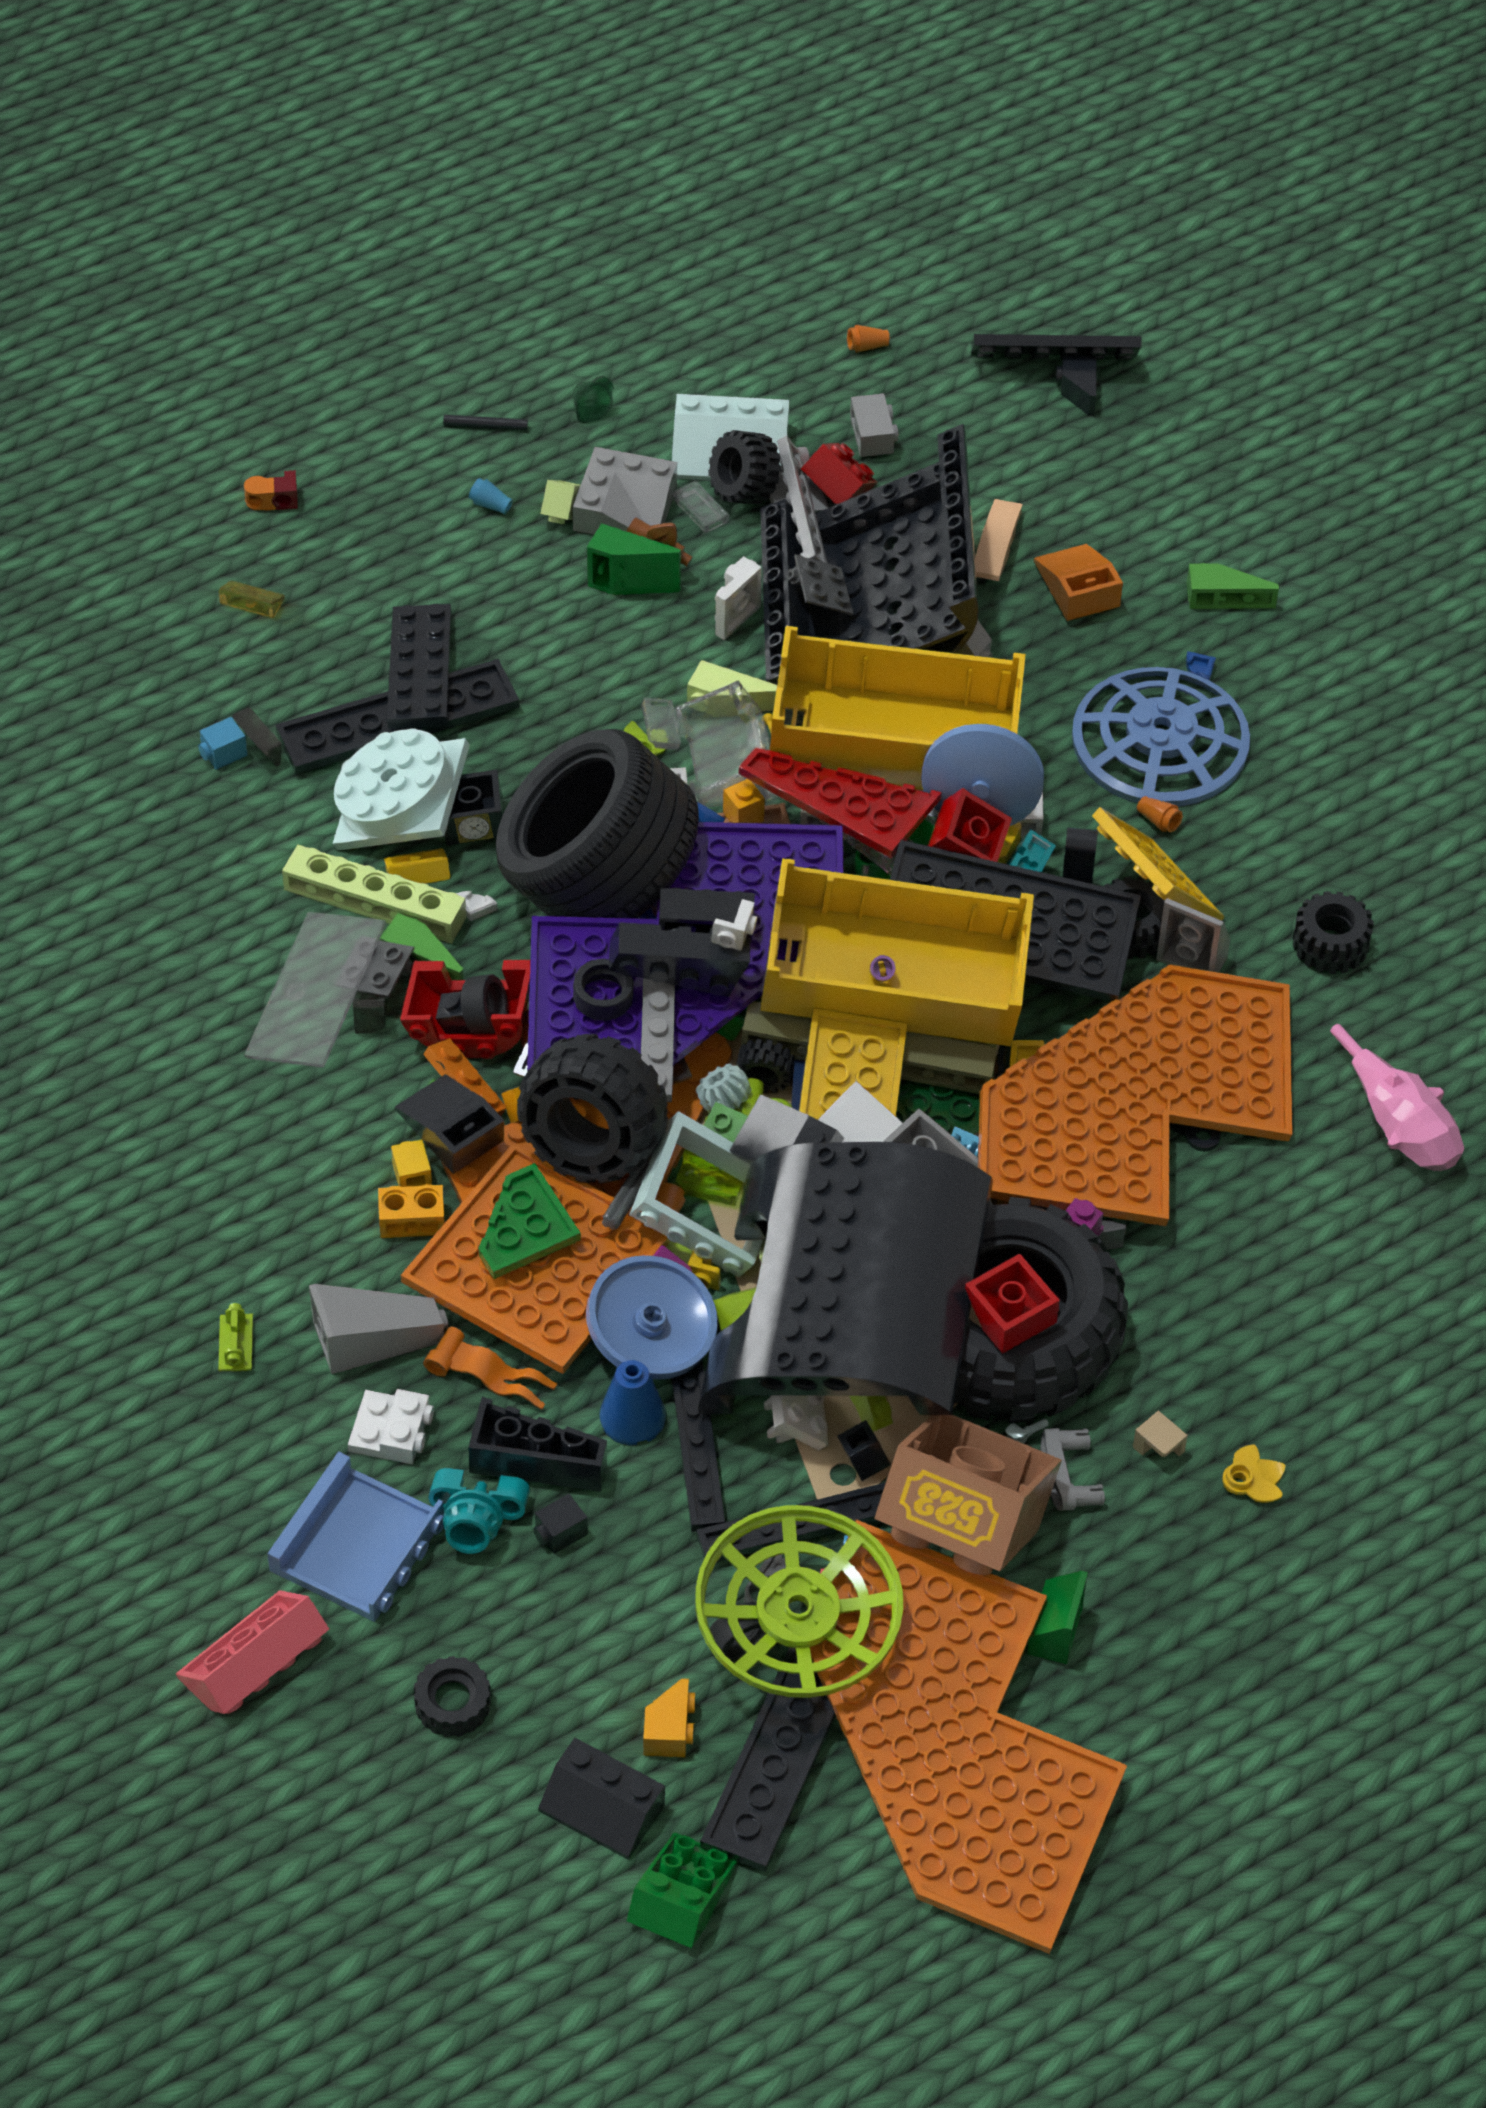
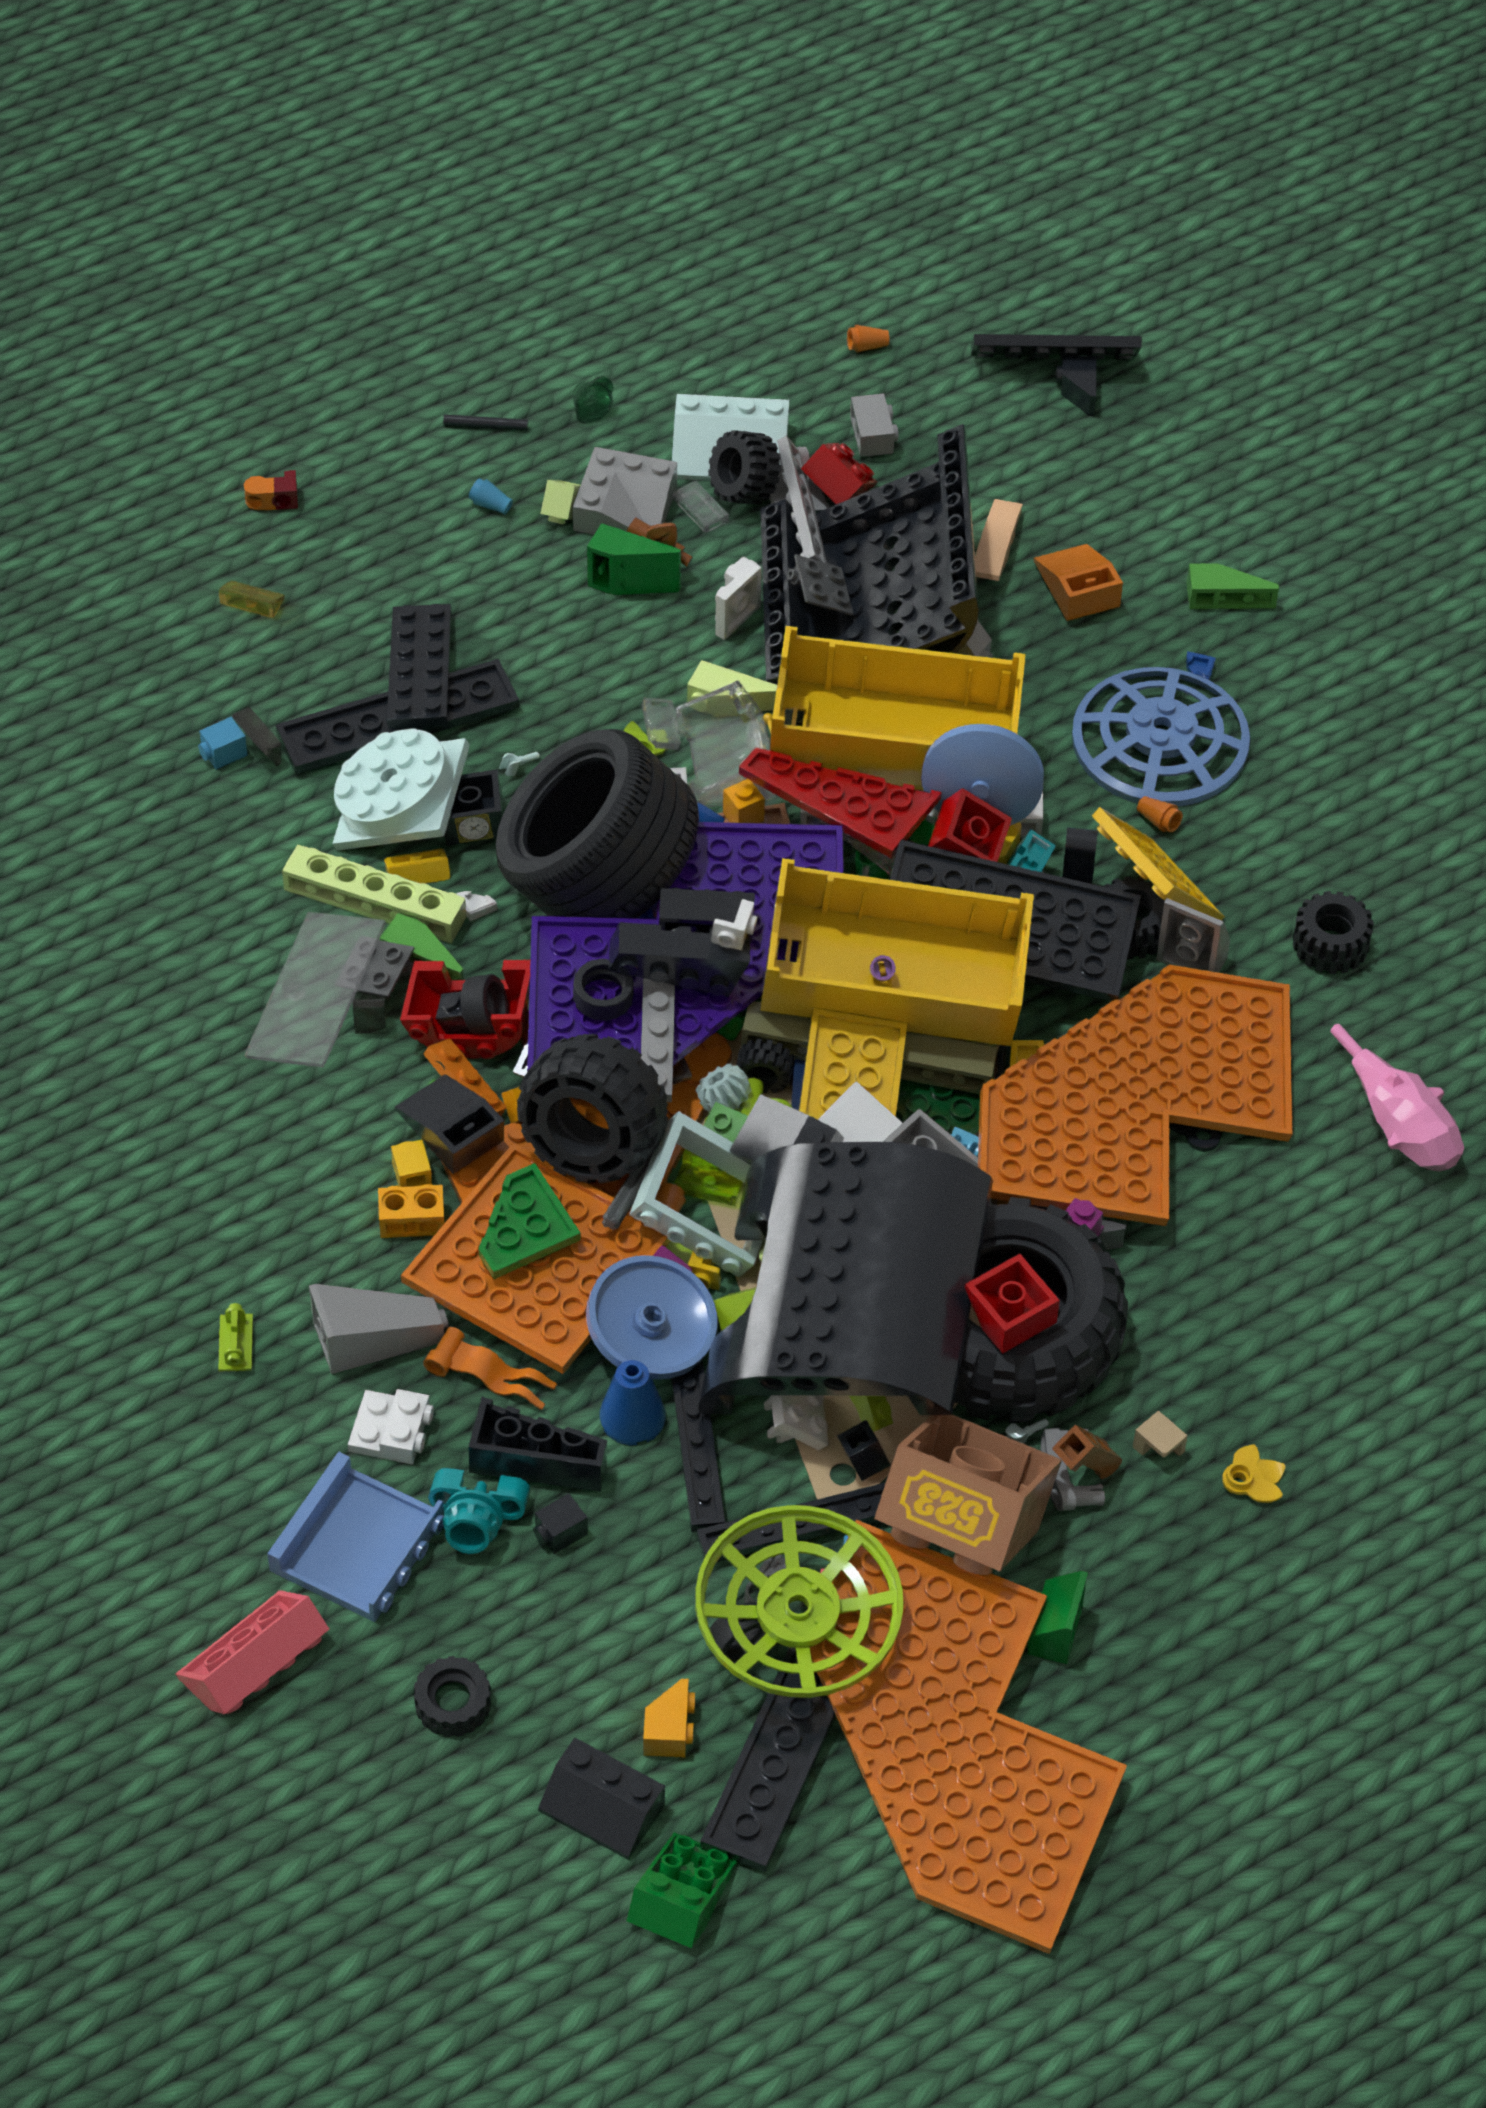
(511, 762): none -> light aqua hand
(1084, 1448): none -> dark orange leg

